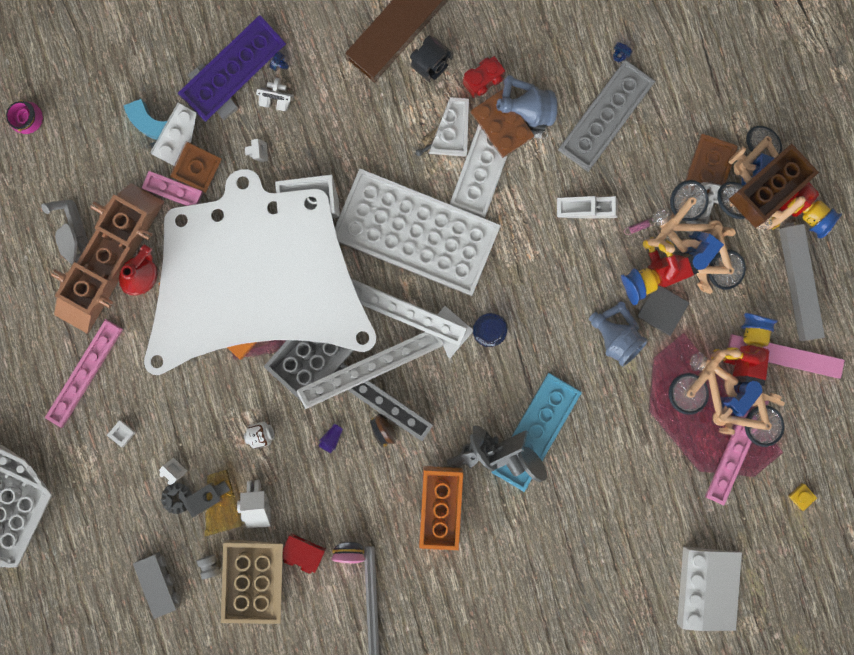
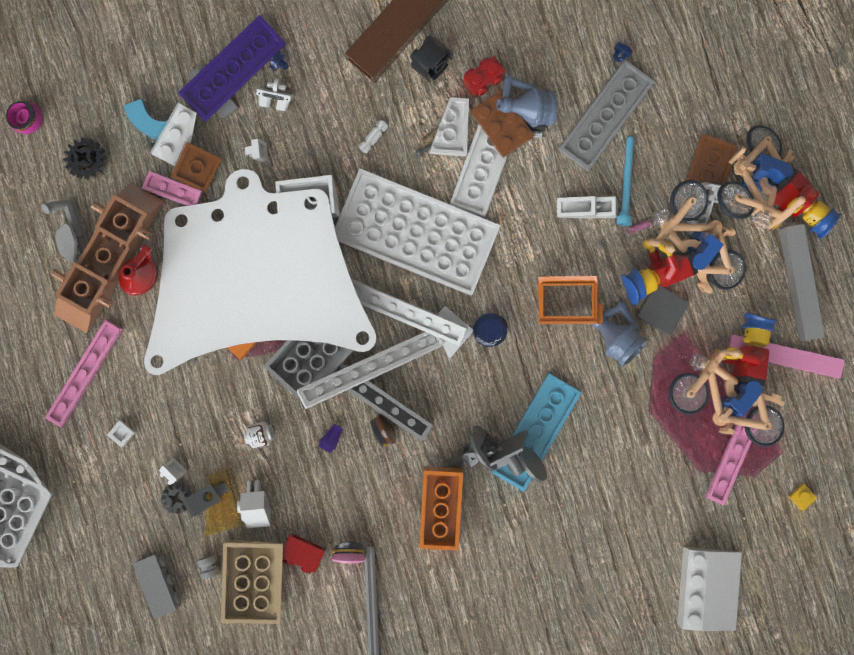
(91, 151): none -> black gear
(373, 136): none -> white axle
(597, 308): none -> orange piece
(625, 217): none -> medium azure piece
(773, 186): reddish brown brick -> none

